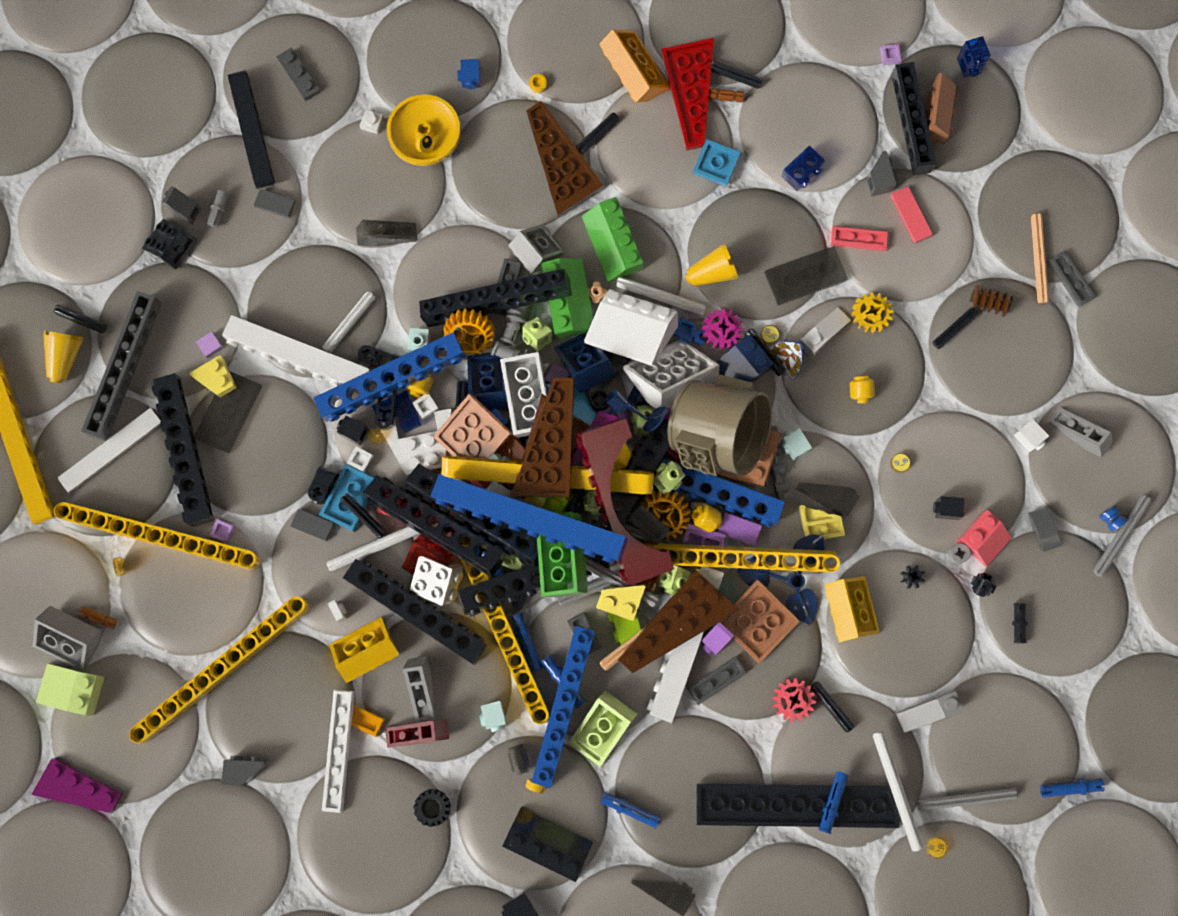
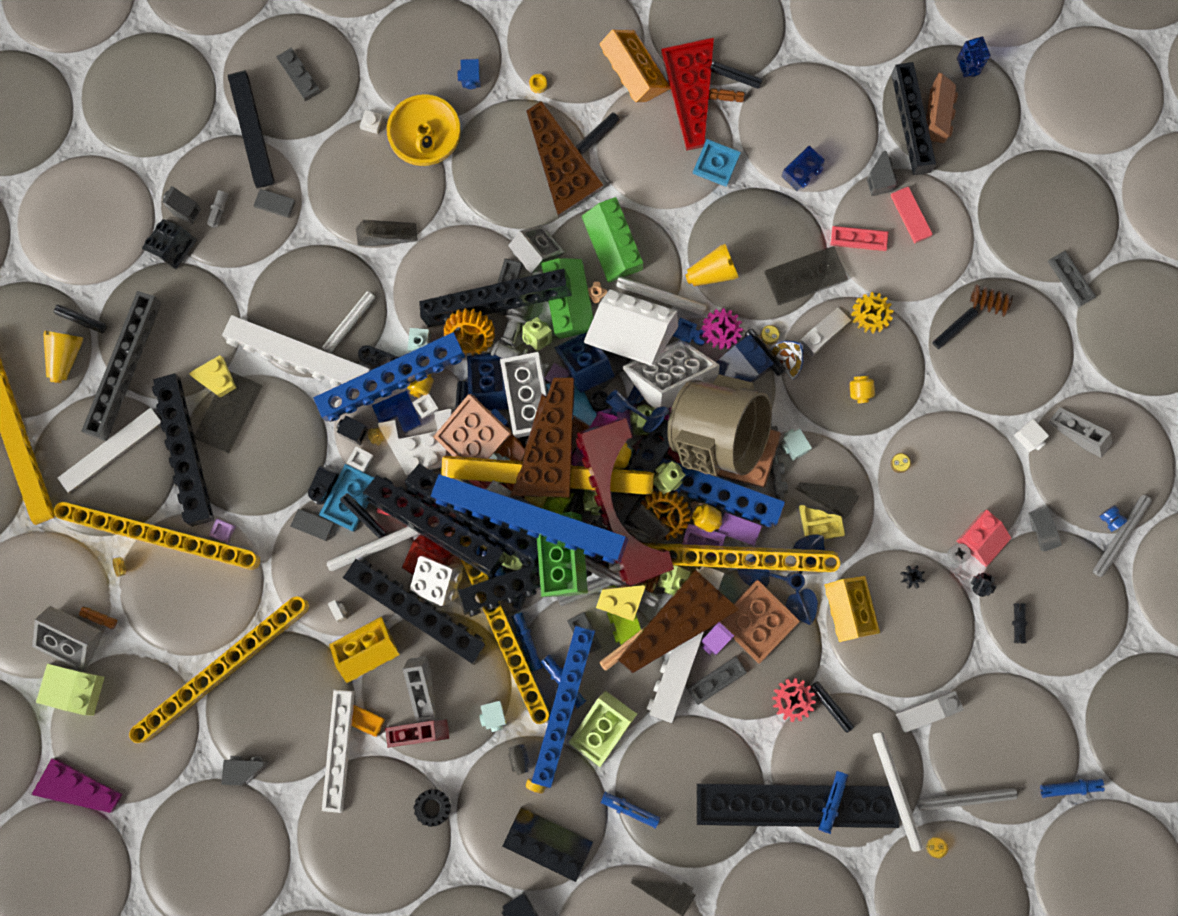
(209, 344): lavender tile -> none
(390, 416): black beam -> none
(890, 54): lavender tile -> none
(948, 508): black brick -> none
(1039, 258): light nougat axle -> none

